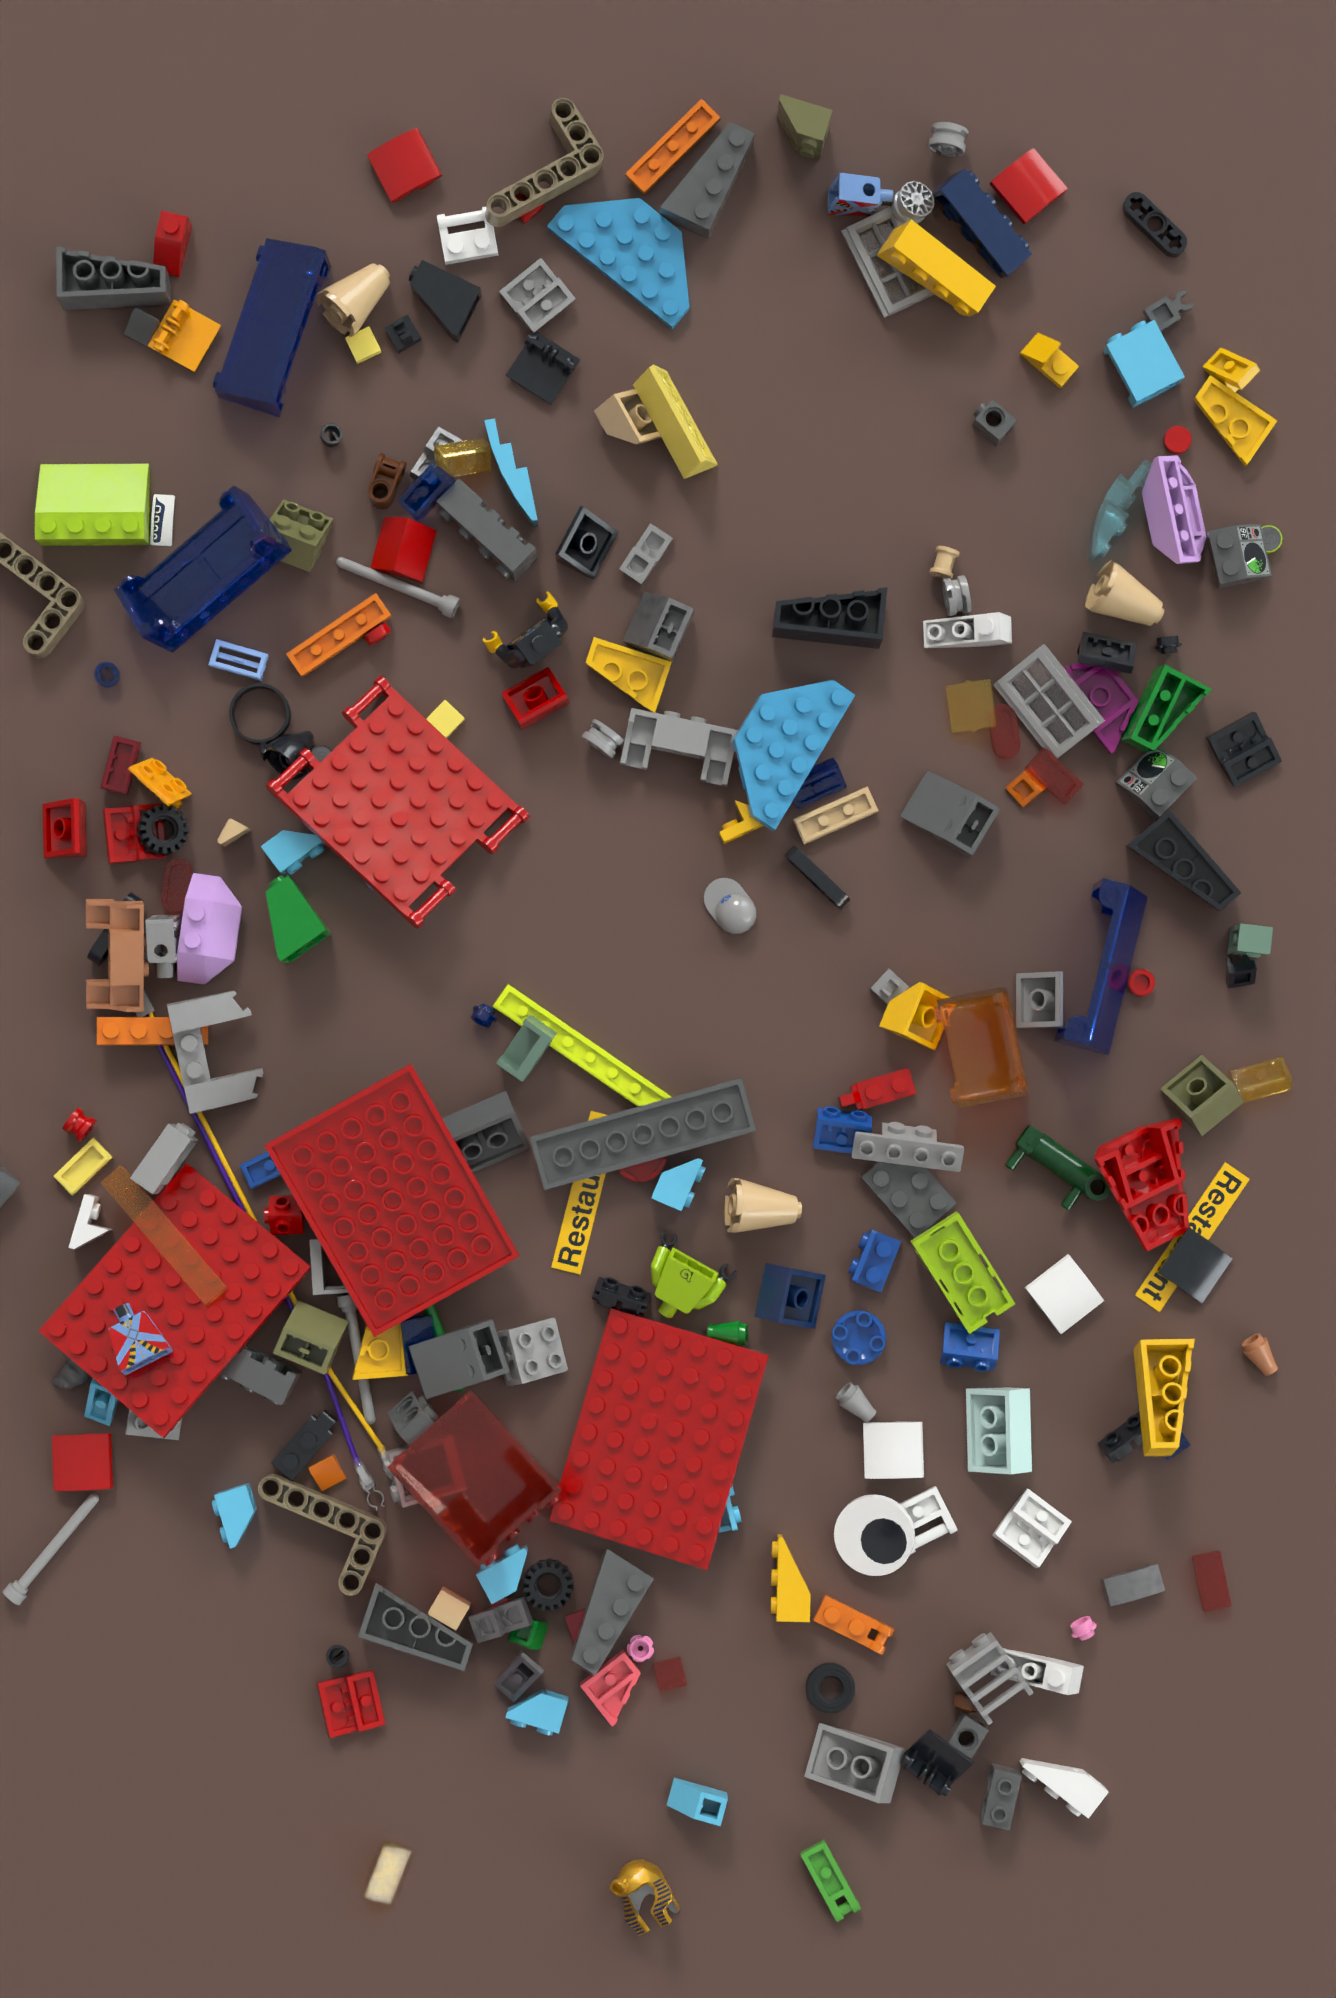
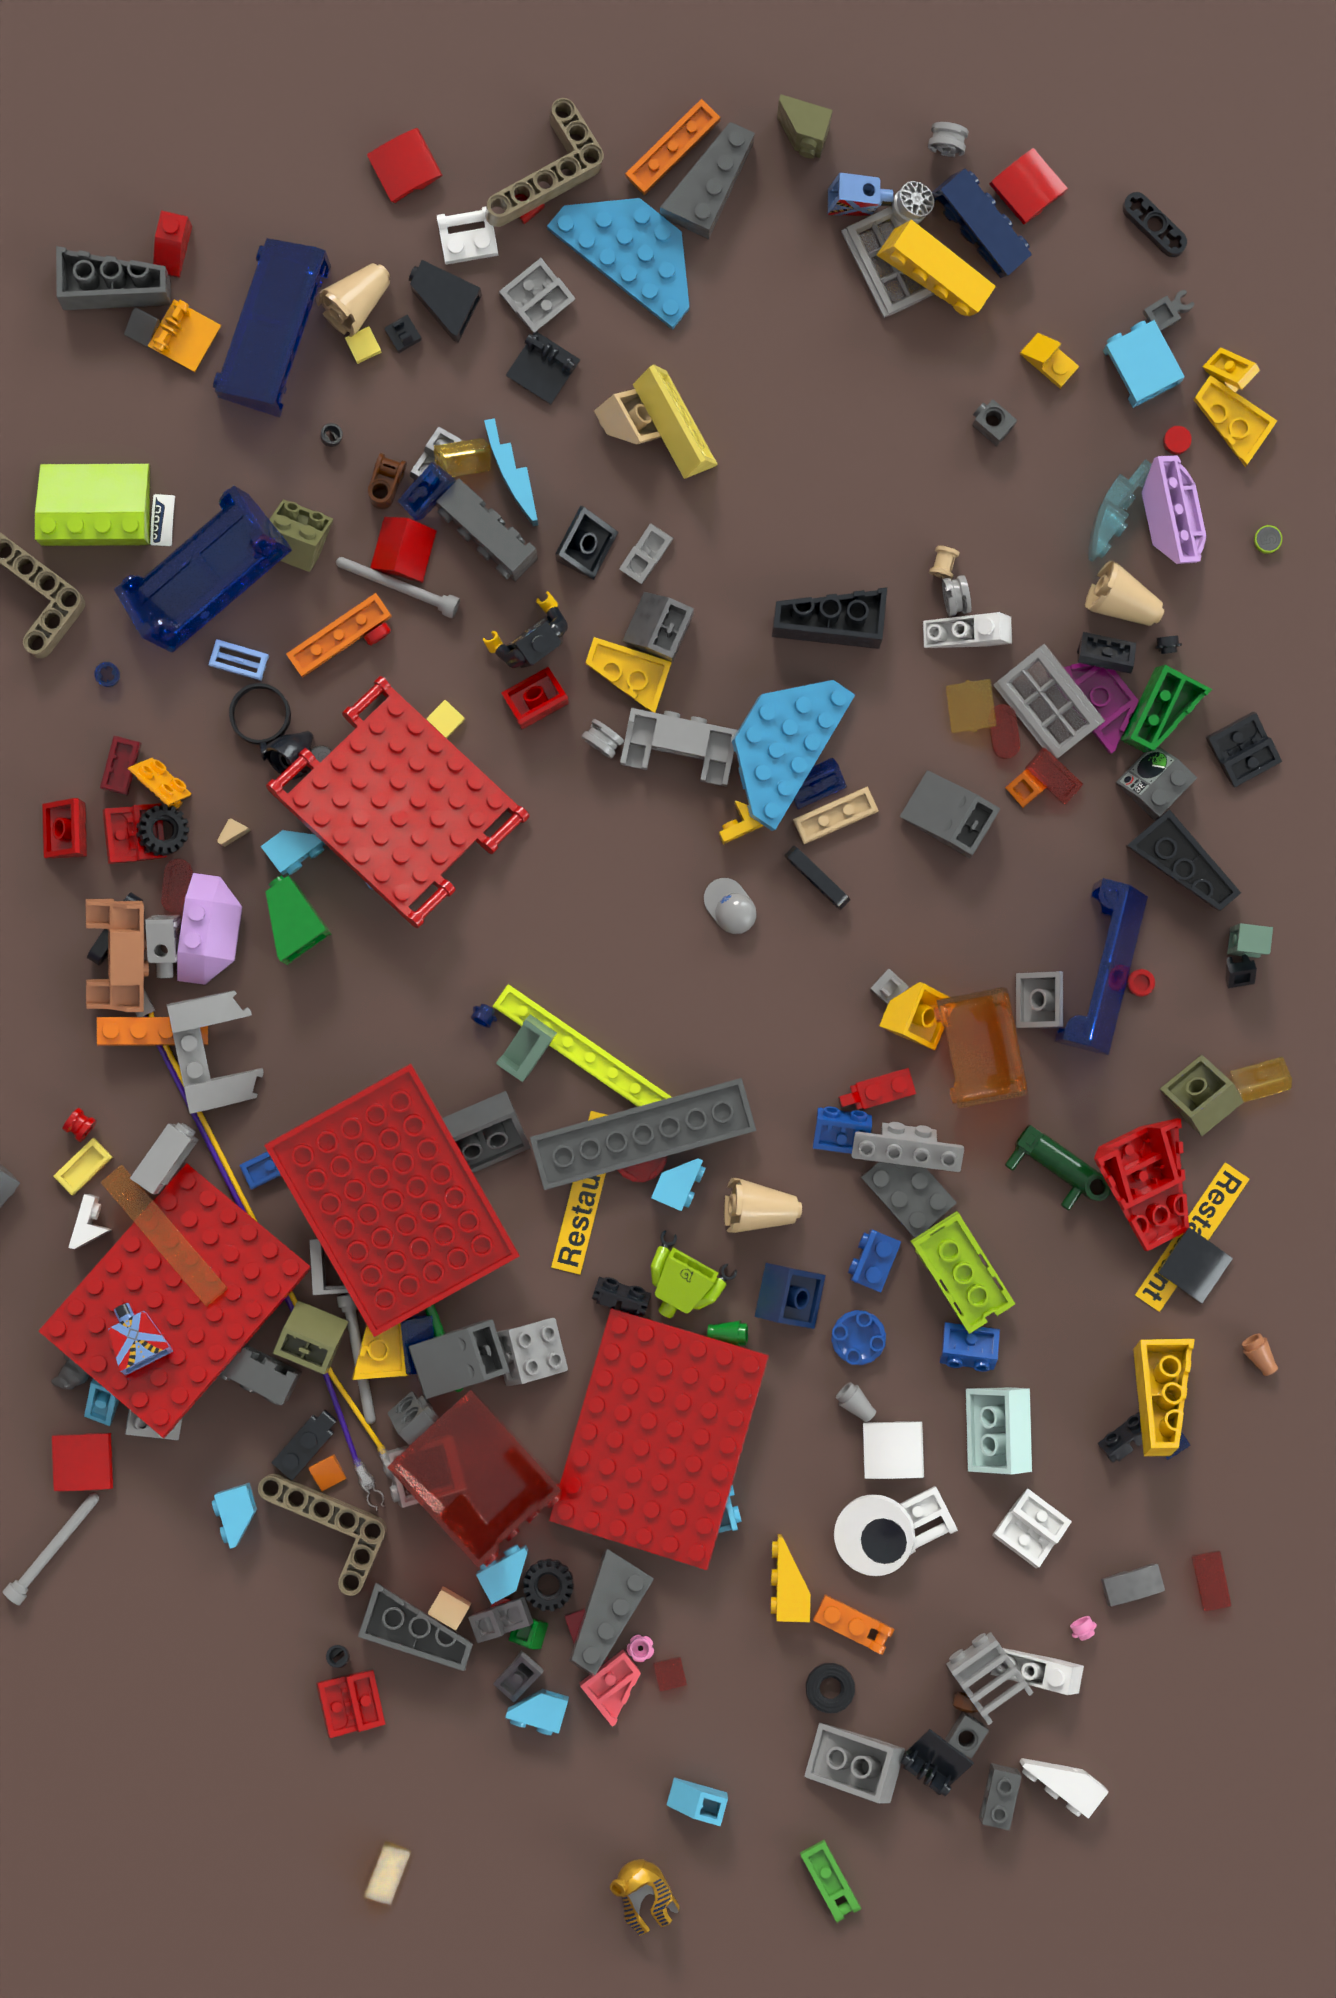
(284, 1216): red brick -> none
(1064, 1294): white slope -> none
(1238, 554): dark grey slope -> none

